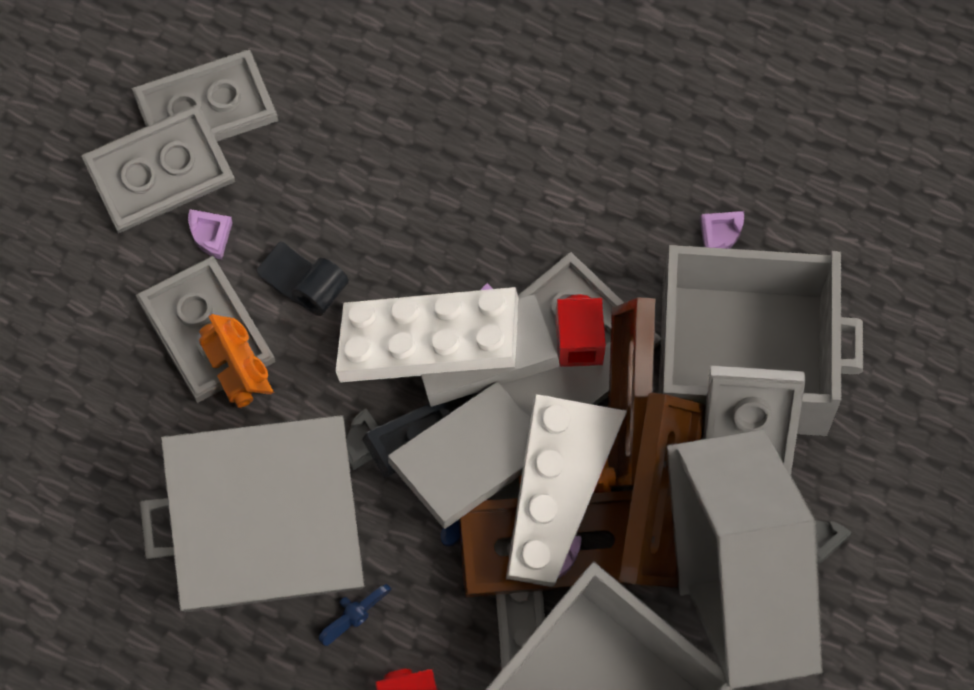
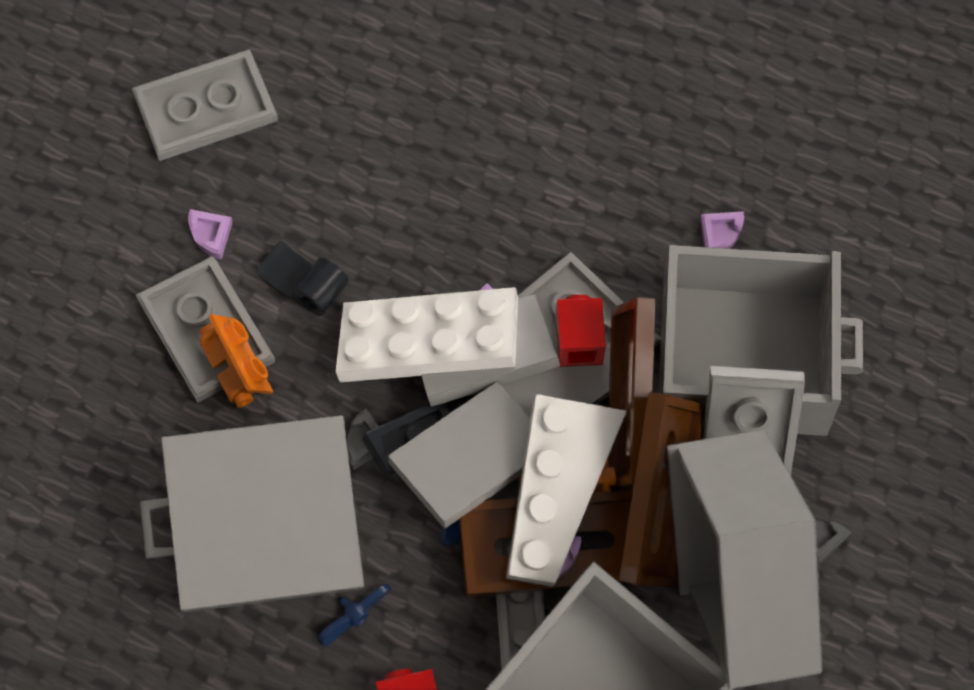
(158, 168): light grey tile -> none

